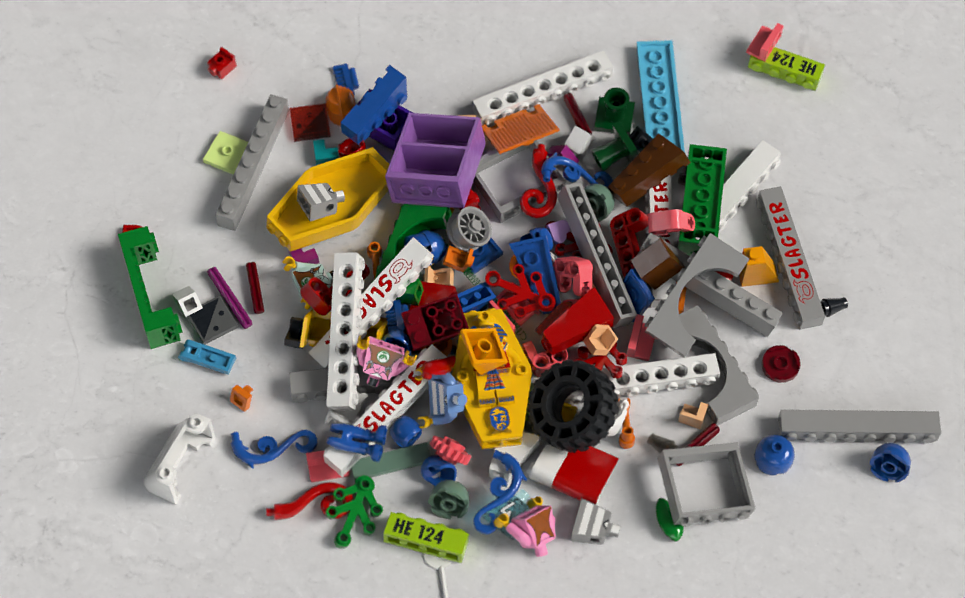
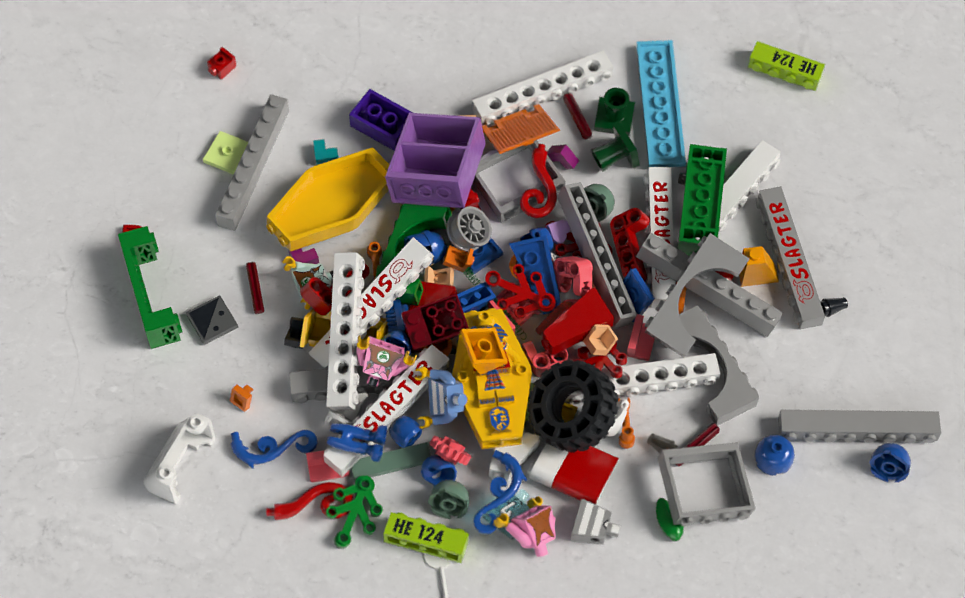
(187, 301): white brick -> none
(207, 357): dark azure plate -> none
(229, 297): magenta axle -> none
(310, 122): clear red tile -> none
(318, 200): light grey torso -> none
(339, 103): orange piece -> none
(348, 76): blue piece -> none
(349, 147): red hair -> none
(375, 106): blue wedge -> none
(438, 367): red arm -> none
(574, 175): blue plant -> none
(579, 141): white brick -> none
(640, 138): black bracket -> none
(647, 170): reddish brown wedge -> none
(657, 264): reddish brown slope -> none
(670, 221): coral piece -> none
(692, 415): light nougat panel -> none
(765, 42): coral panel -> none
(780, 364): dark red tile -> none

